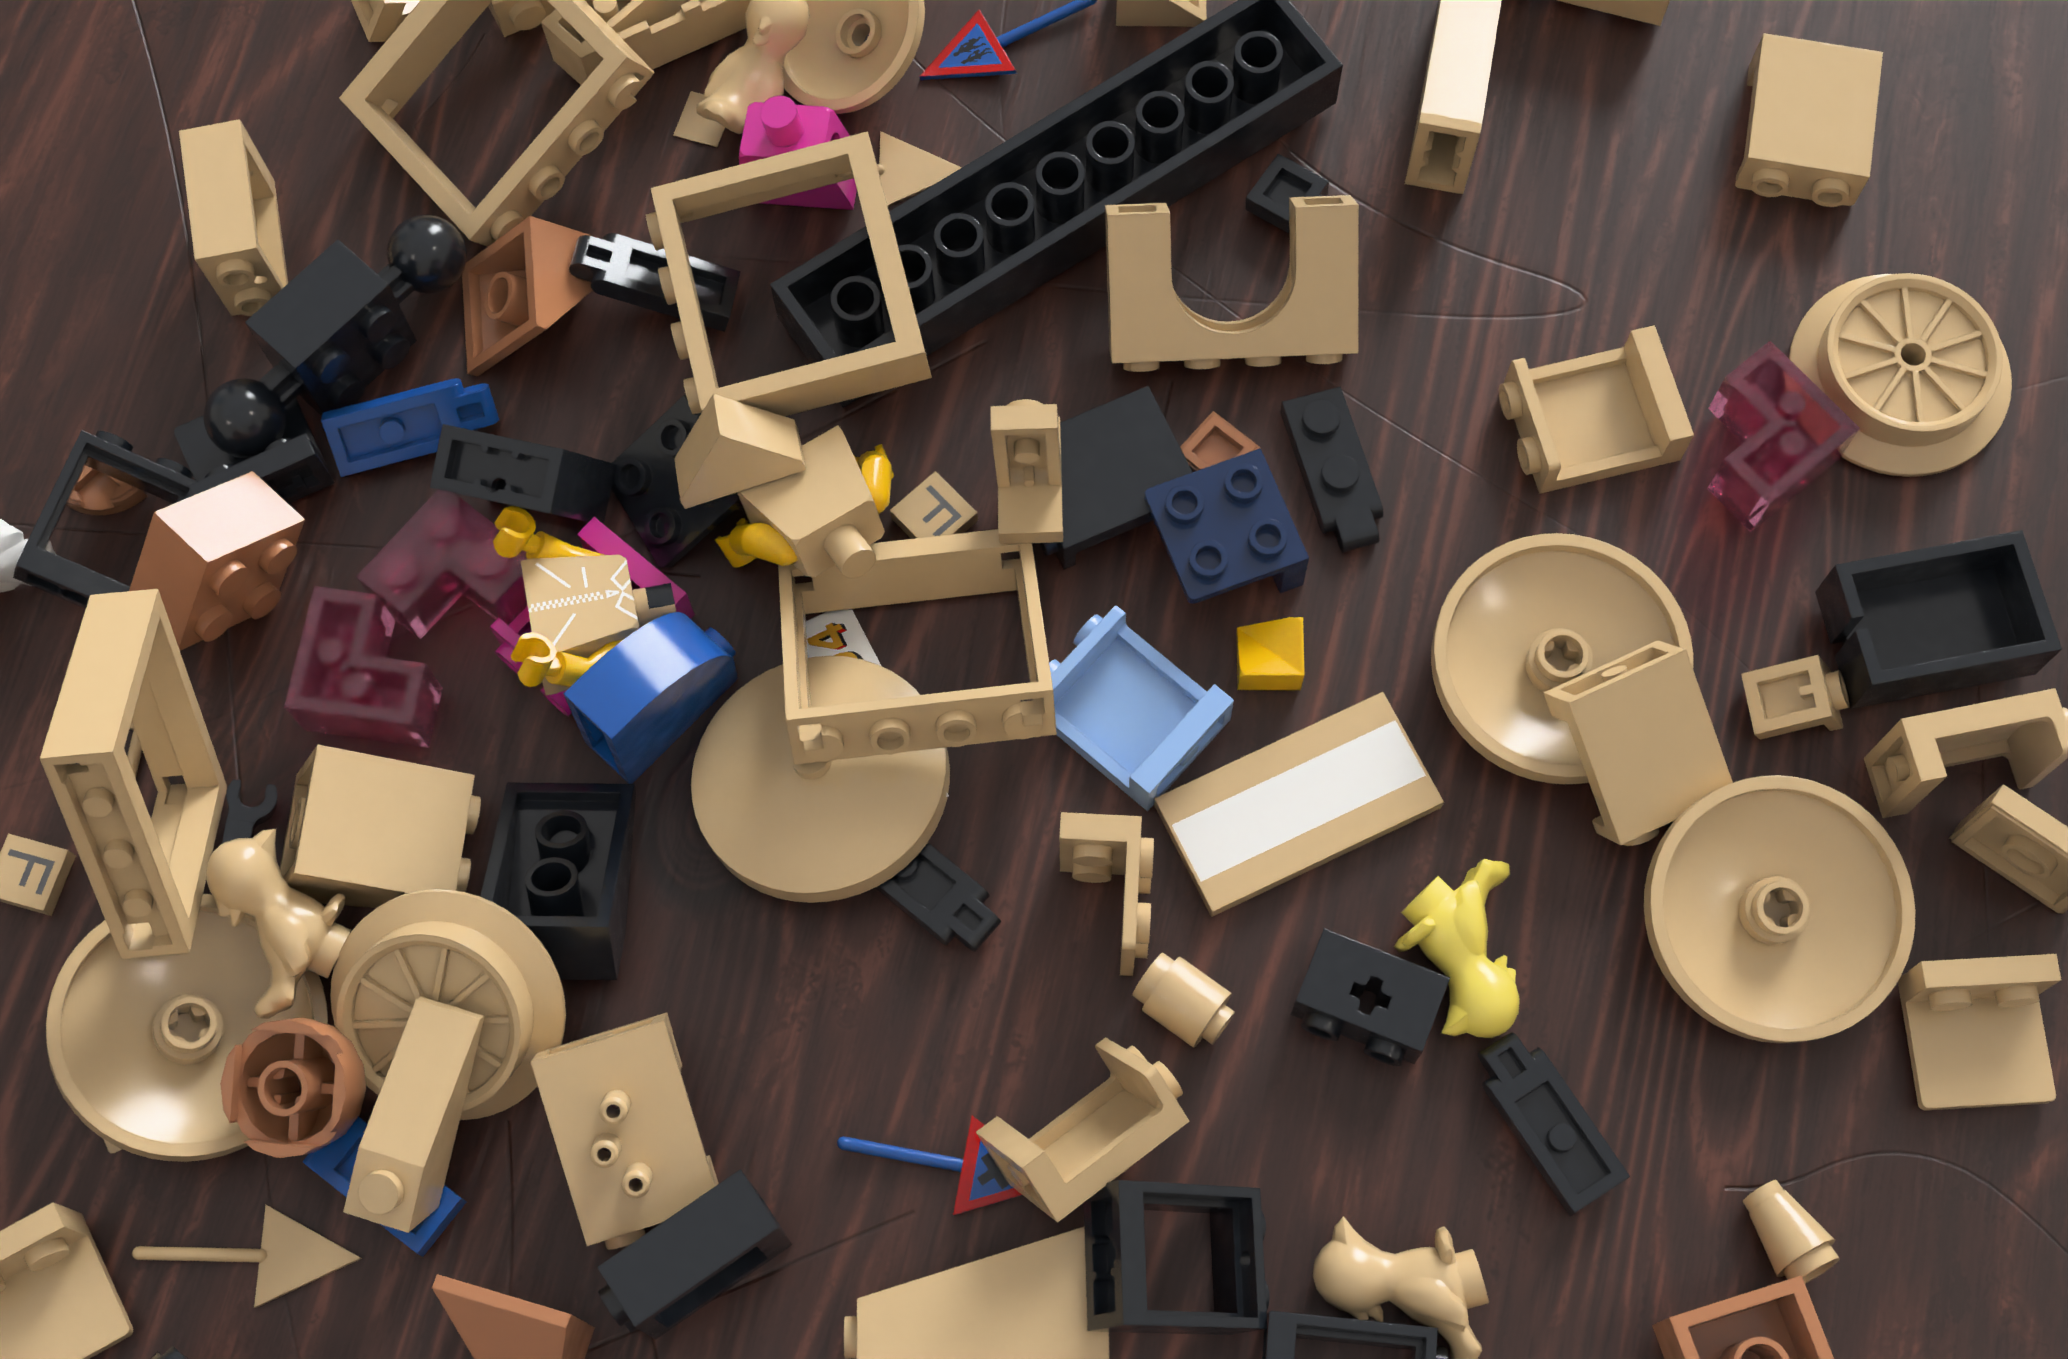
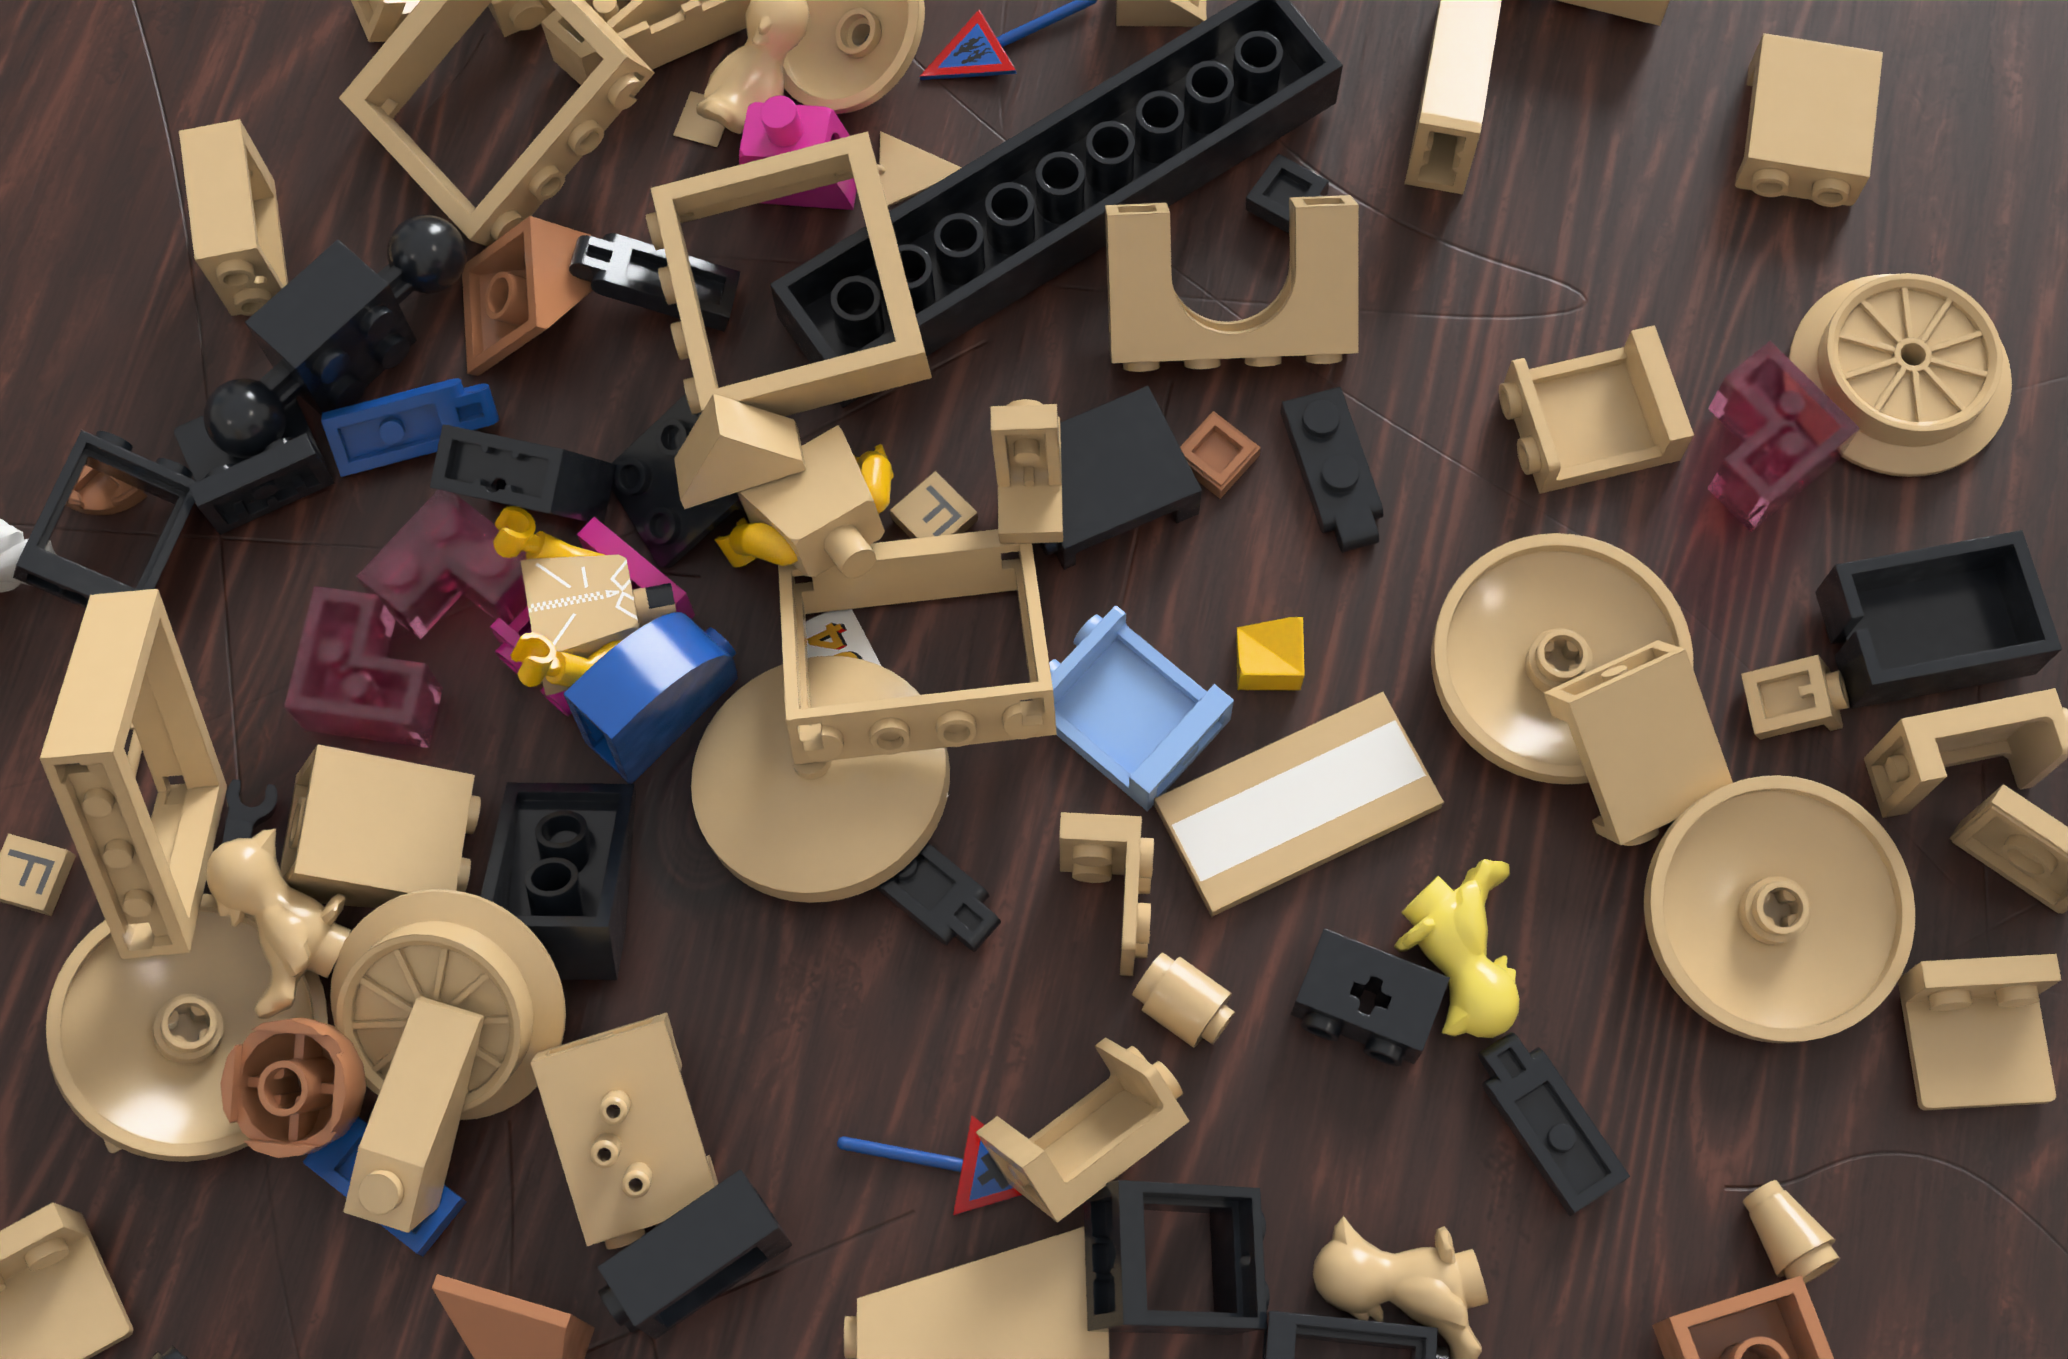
(219, 557): nougat brick -> none
(287, 1257): tan piece -> none
(1228, 528): dark blue bracket -> none

